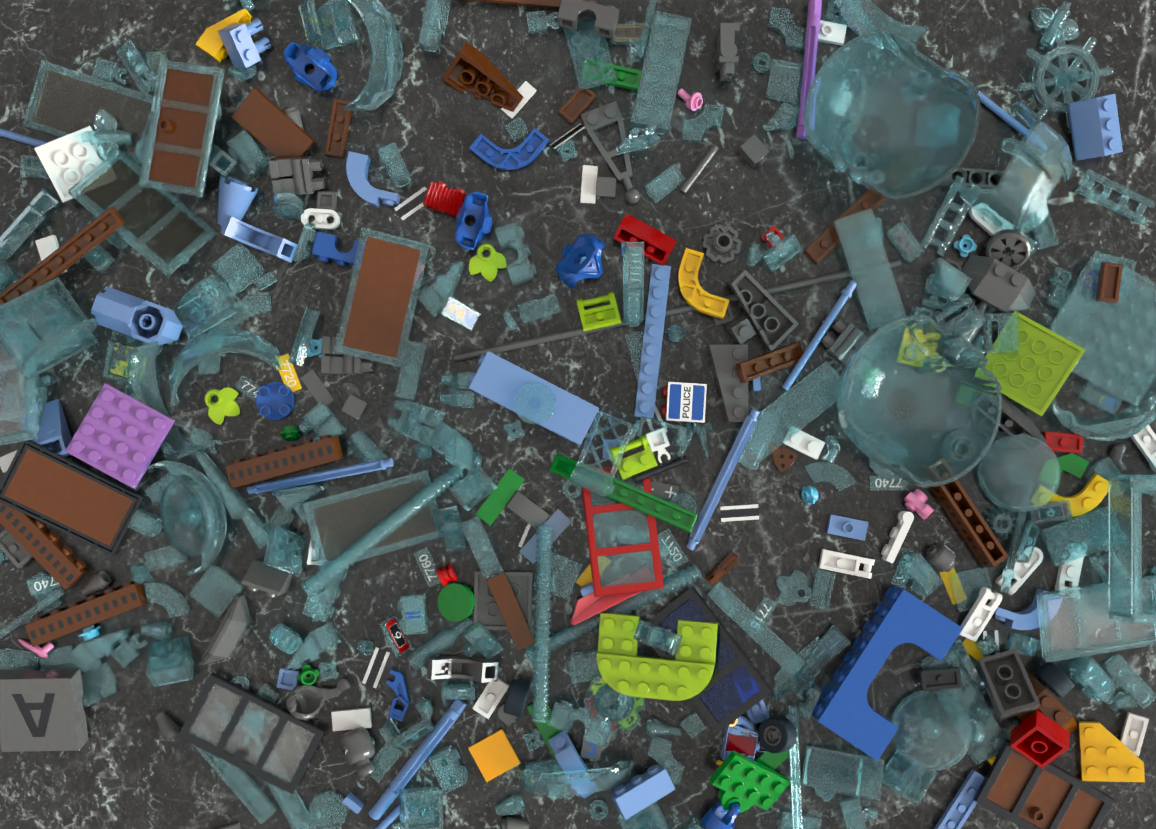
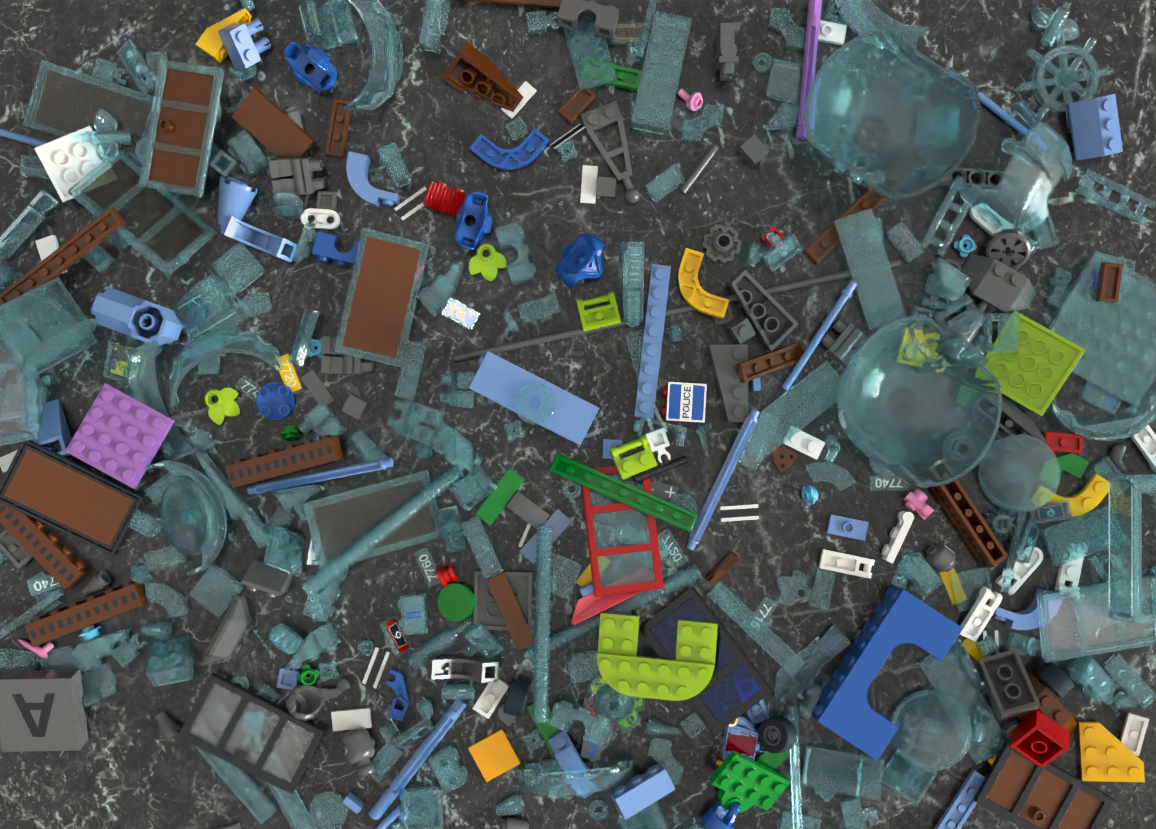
(265, 281): clear light blue tile -> none
(591, 477): clear light blue piece -> none
(637, 142): clear light blue plate -> none
(656, 244): red brick -> none
(657, 636): clear light blue brick -> none
(681, 451): clear light blue piece -> none
(940, 678): black plate -> none

